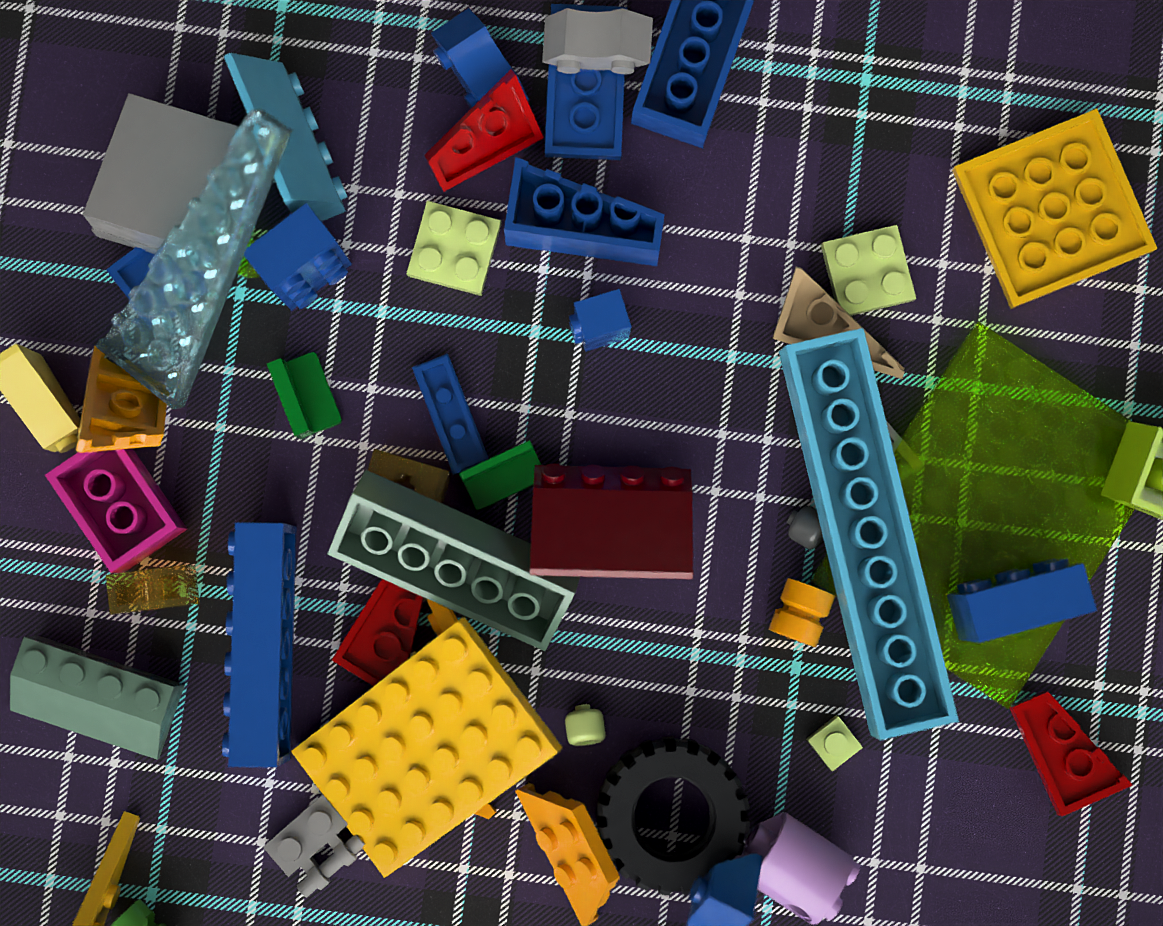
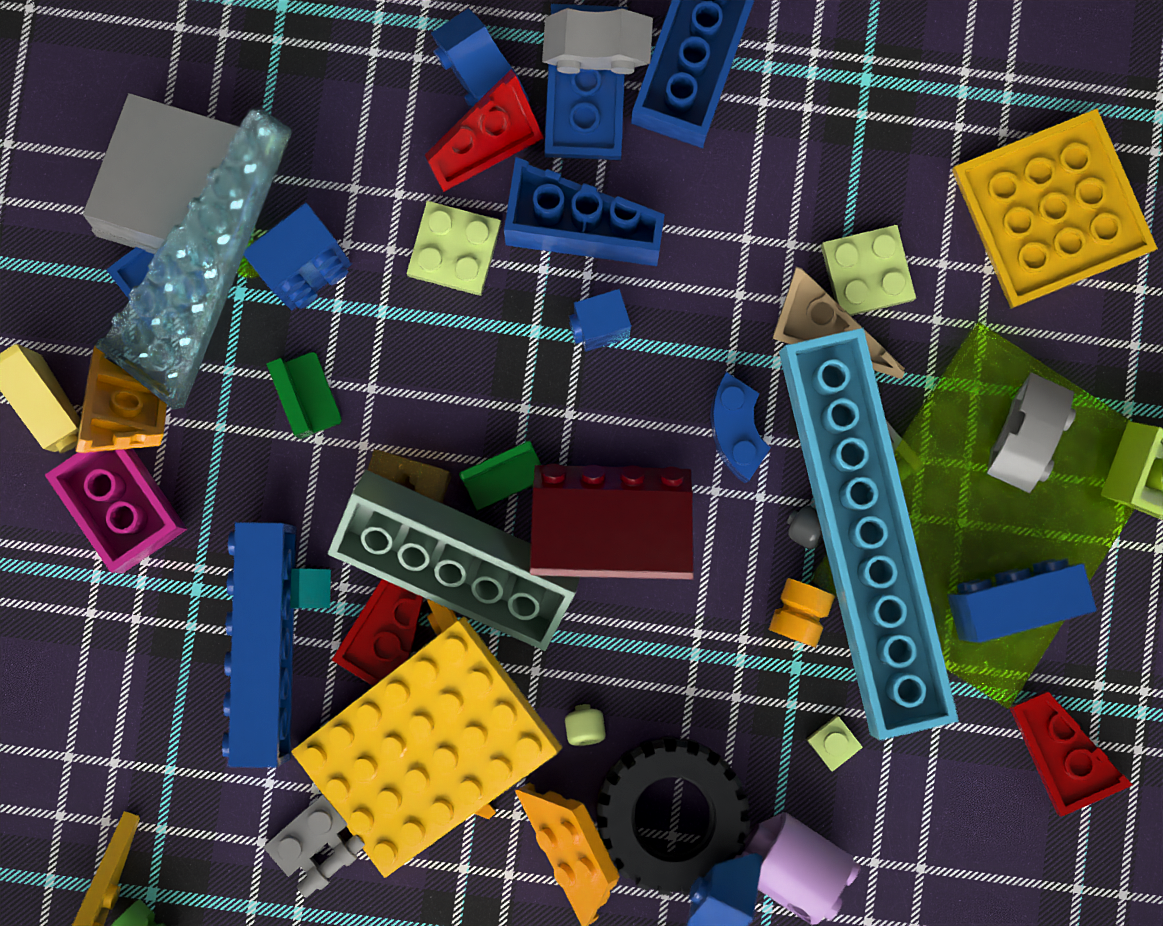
(93, 695): sand green slope -> none
(152, 589): clear yellow brick -> none
(303, 166): medium azure slope -> none
(310, 588): none -> teal tile
(450, 414): blue tile -> none
(734, 427): none -> blue brick
(1031, 433): none -> light grey brick

